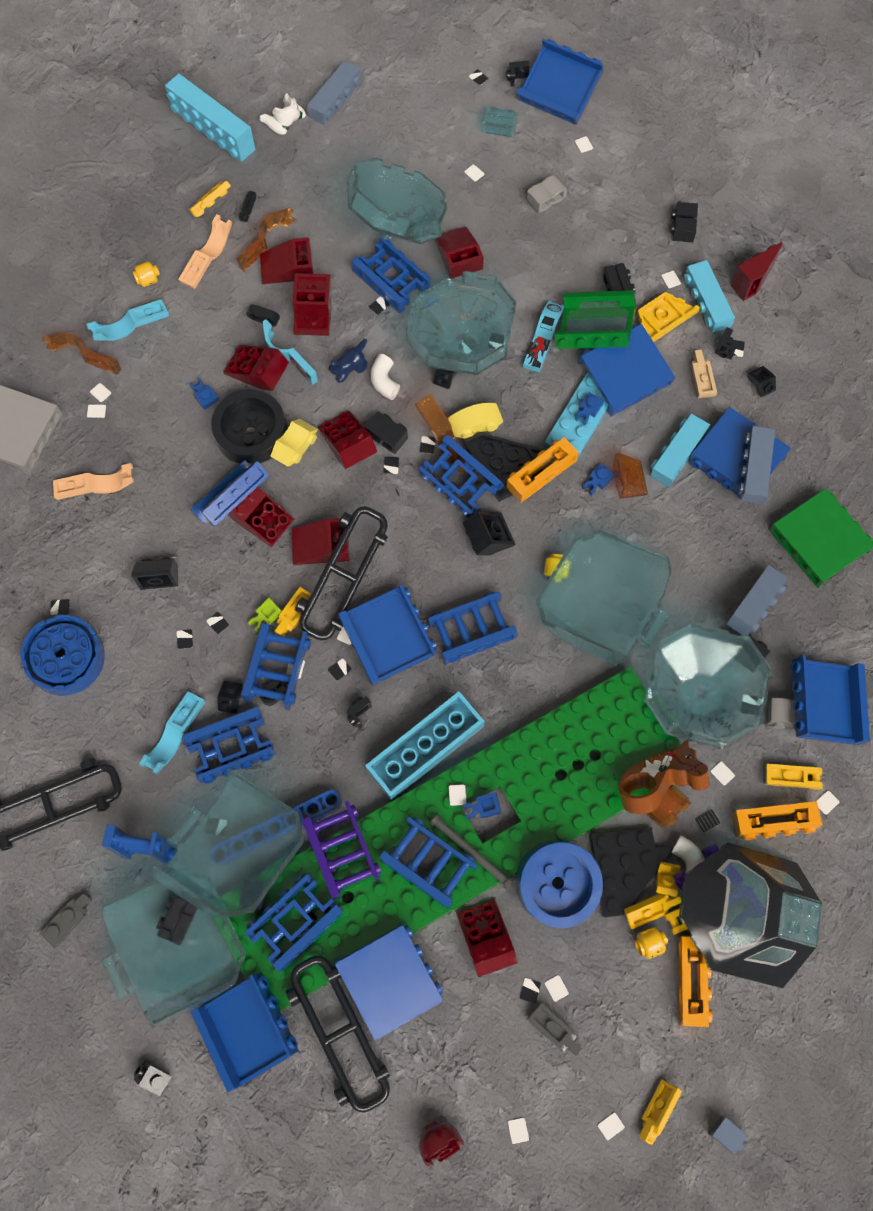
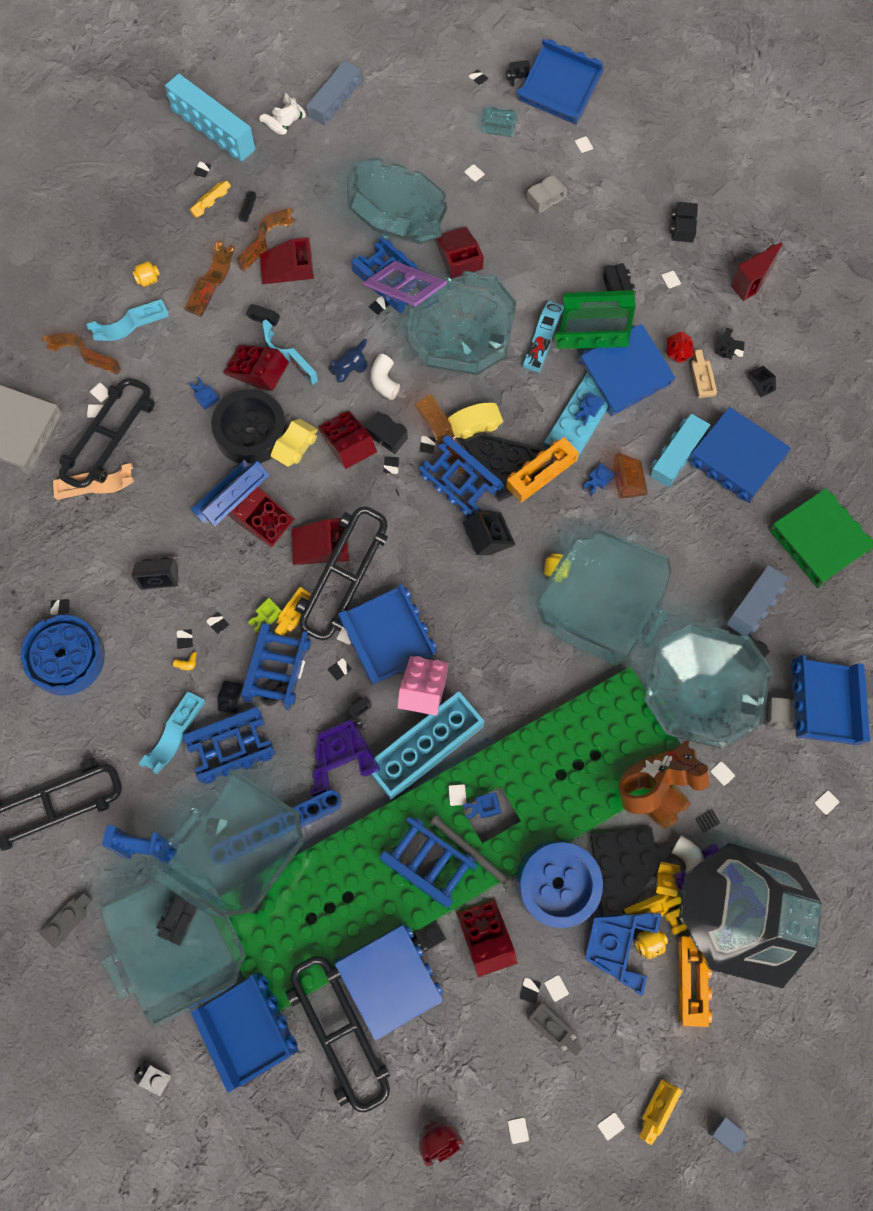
(98, 473): none -> black bar
(186, 665): none -> yellow animal
(202, 169): none -> black sticker
(202, 258): light nougat piece -> none
(206, 285): none -> clear orange piece
(306, 936): blue fence -> none
(312, 304): dark red bracket -> none
(329, 866): dark purple fence -> none
(338, 747): none -> dark purple wing
(405, 283): none -> medium lavender door
(423, 685): none -> bright pink brick
(429, 936): none -> black bracket
(444, 378): black bracket -> none
(469, 645): blue fence -> none
(611, 945): none -> blue wing
(664, 314): yellow wing -> none
(680, 347): none -> red brick
(709, 296): medium azure brick -> none
(757, 465): sand blue brick -> none
(793, 776): yellow plate -> none
(810, 817): light orange brick -> none

